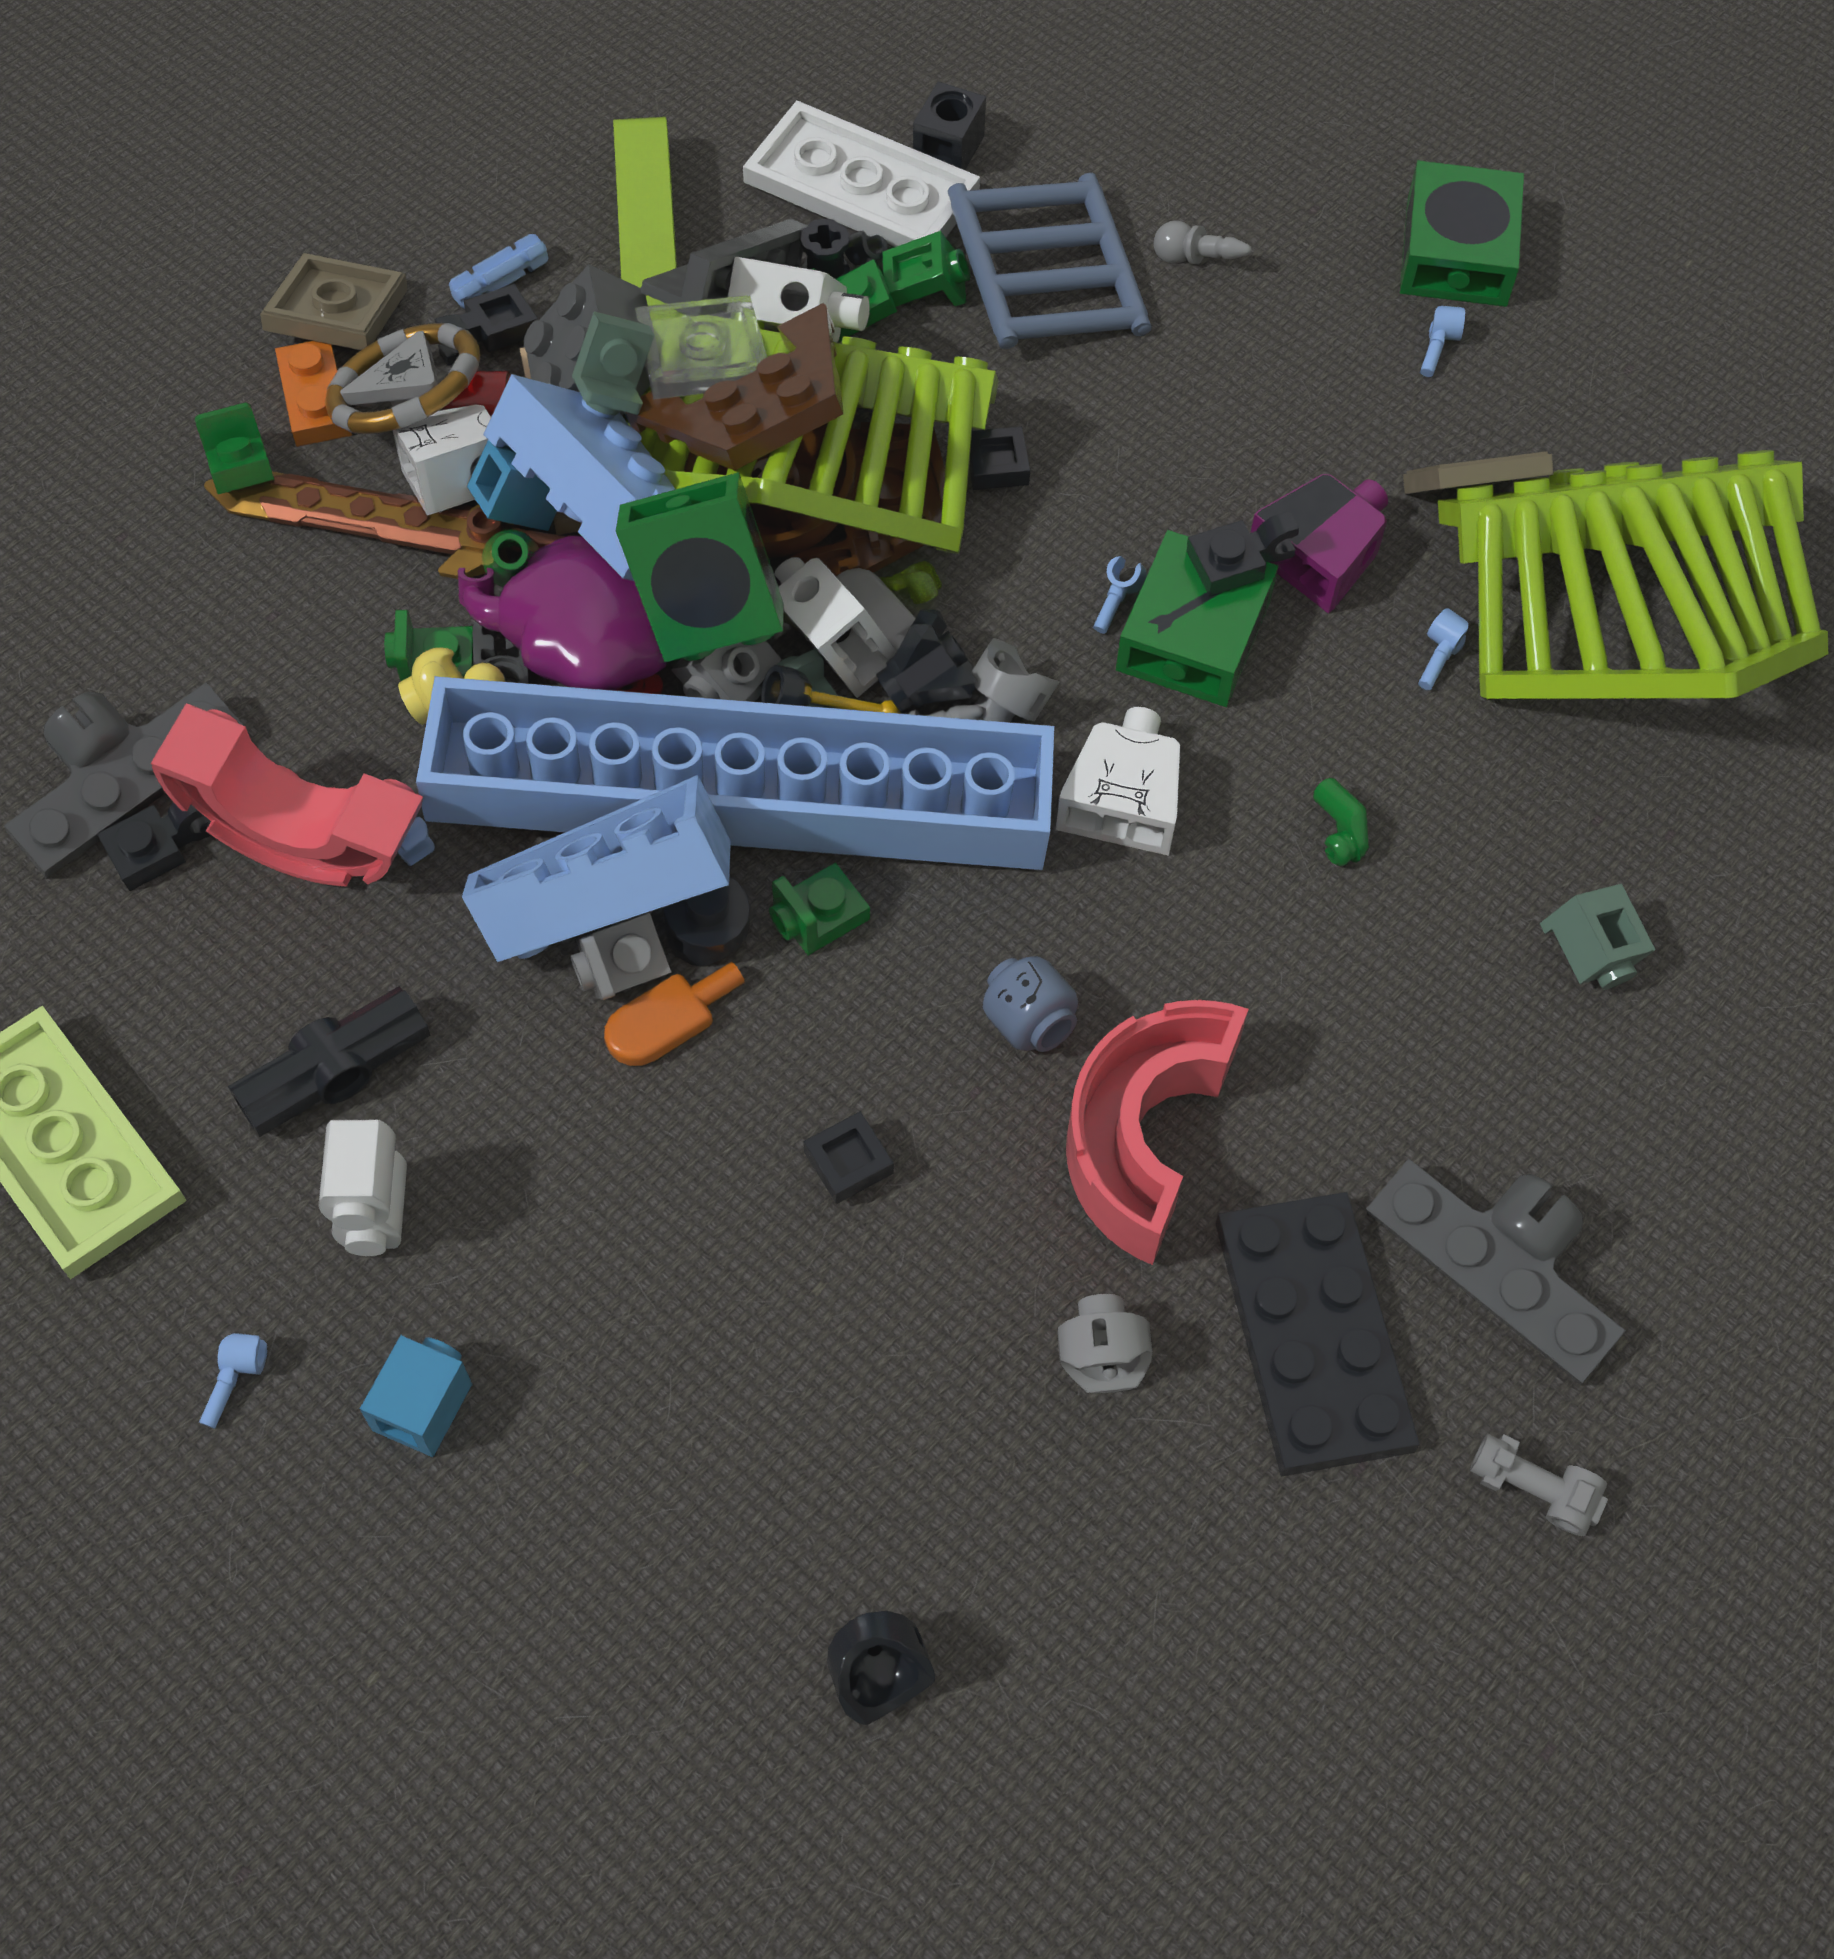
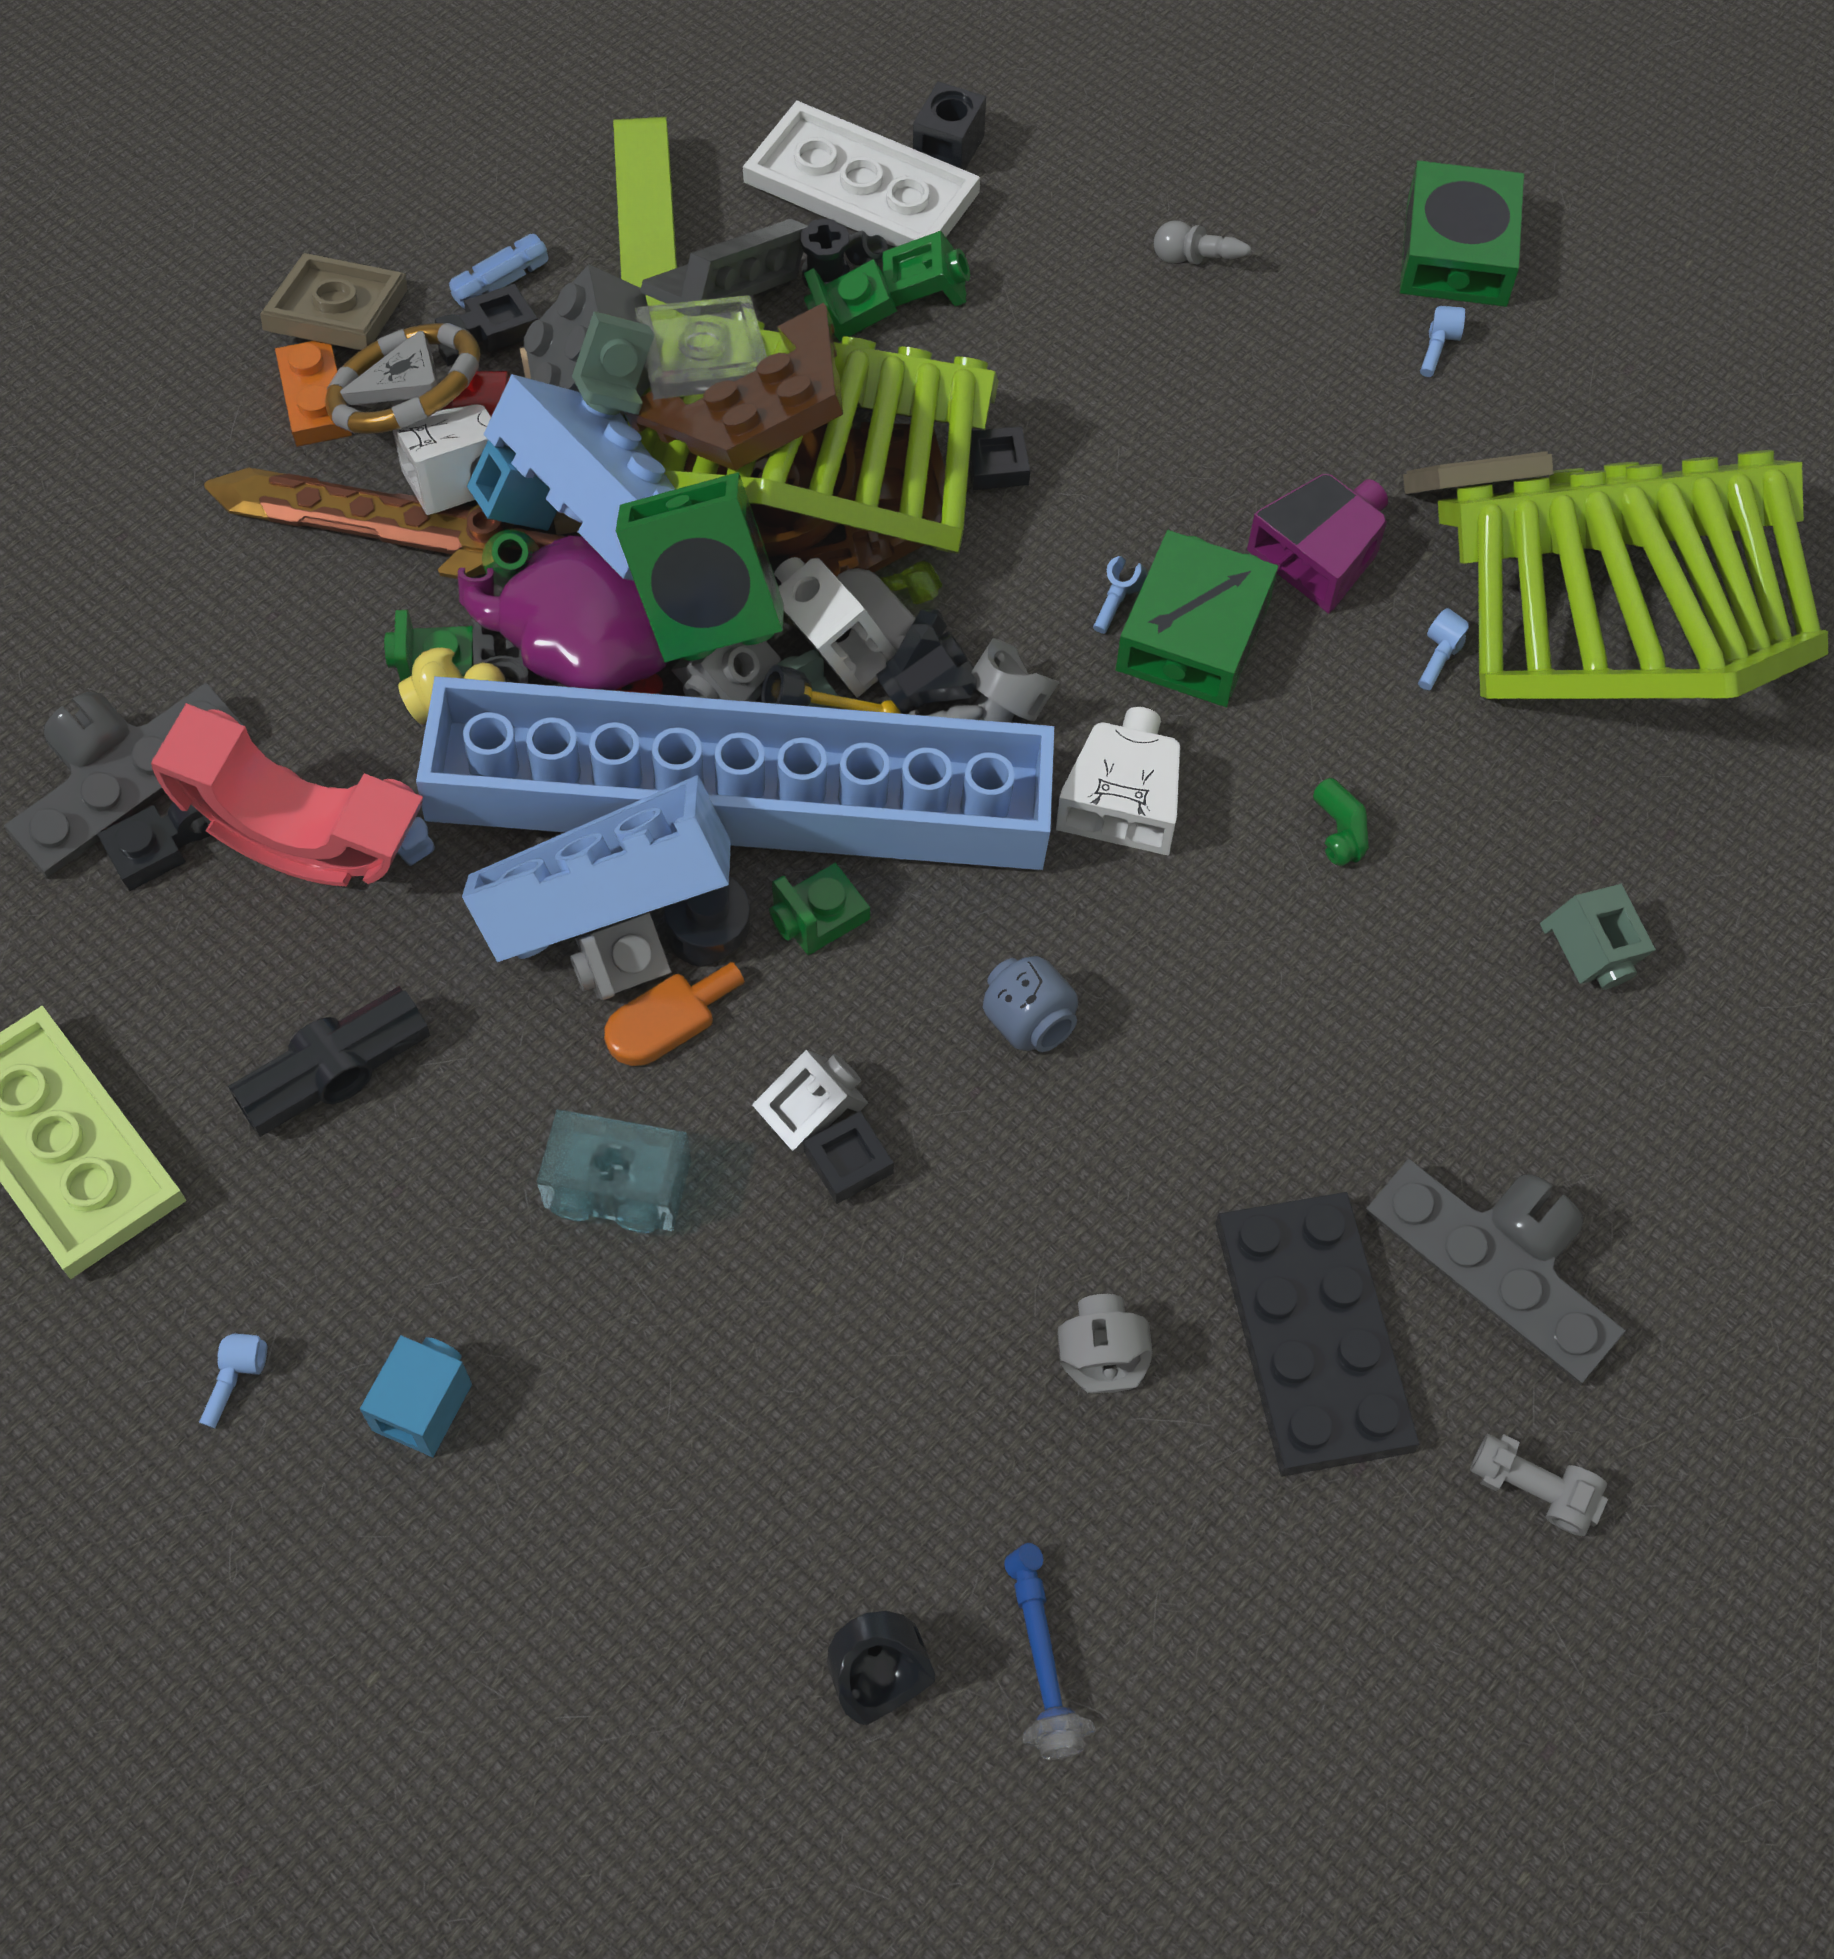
(233, 448): green bracket -> none
(363, 1186): white brick -> none
(582, 1161): none -> clear light blue brick
(787, 291): white torso -> none
(809, 1097): none -> bracket
(996, 286): sand blue bar -> none
(1057, 1729): none -> blue piece
(1126, 1074): coral brick -> none
(1234, 557): black plate -> none

